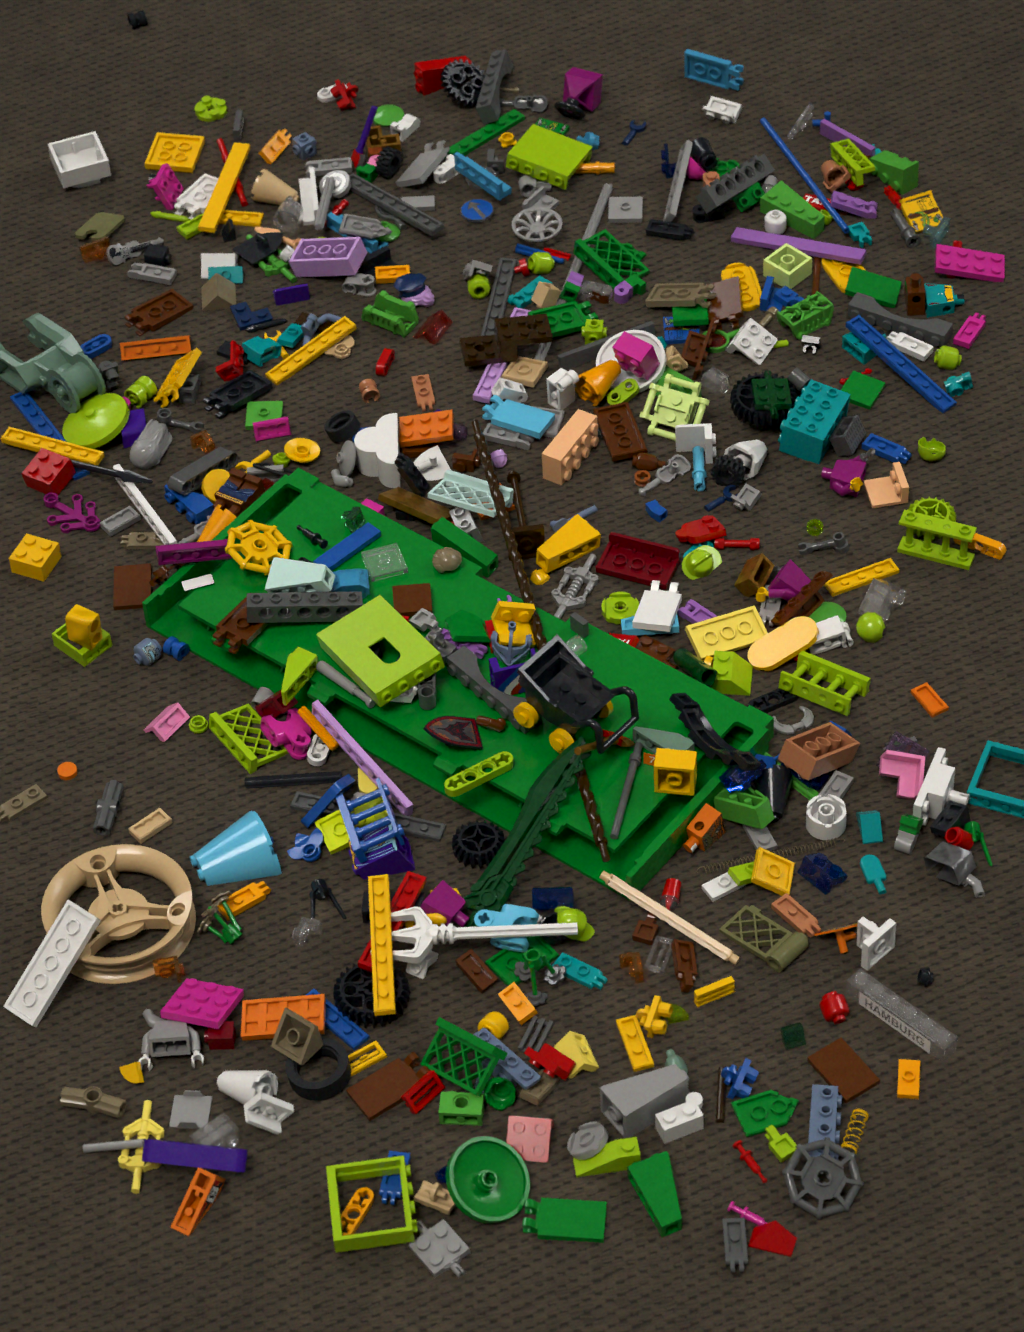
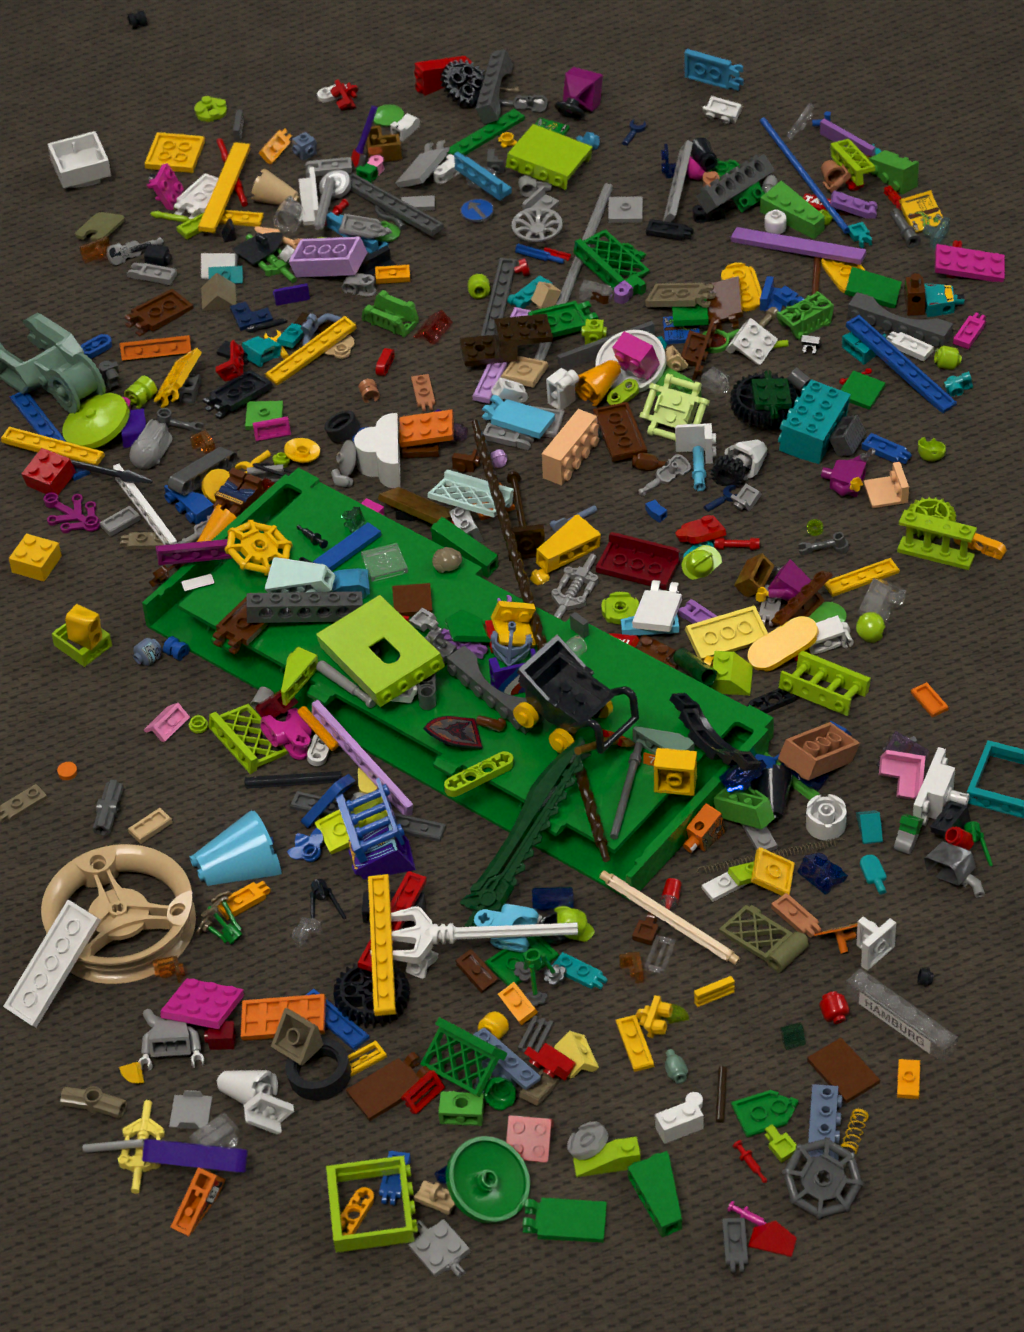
(131, 586): reddish brown tile -> none
(389, 162): black tyre -> none
(411, 475): black hinge -> none
(414, 290): dark blue piece -> none
(432, 464): white shield -> none
(443, 906): magenta torso -> none
(466, 846): black gear -> none
(476, 267): light grey bracket -> none
(540, 263): lime head -> none
(572, 285): leg -> none
(596, 168): light orange pin -> none
(636, 1100): light grey slope -> none
(642, 473): dark orange bush -> none
(684, 963): reddish brown hinge -> none
(745, 1073): blue hips -> none
(787, 266): yellowish green brick -> none
(805, 723): light grey piece -> none
(837, 785): light grey plate -> none

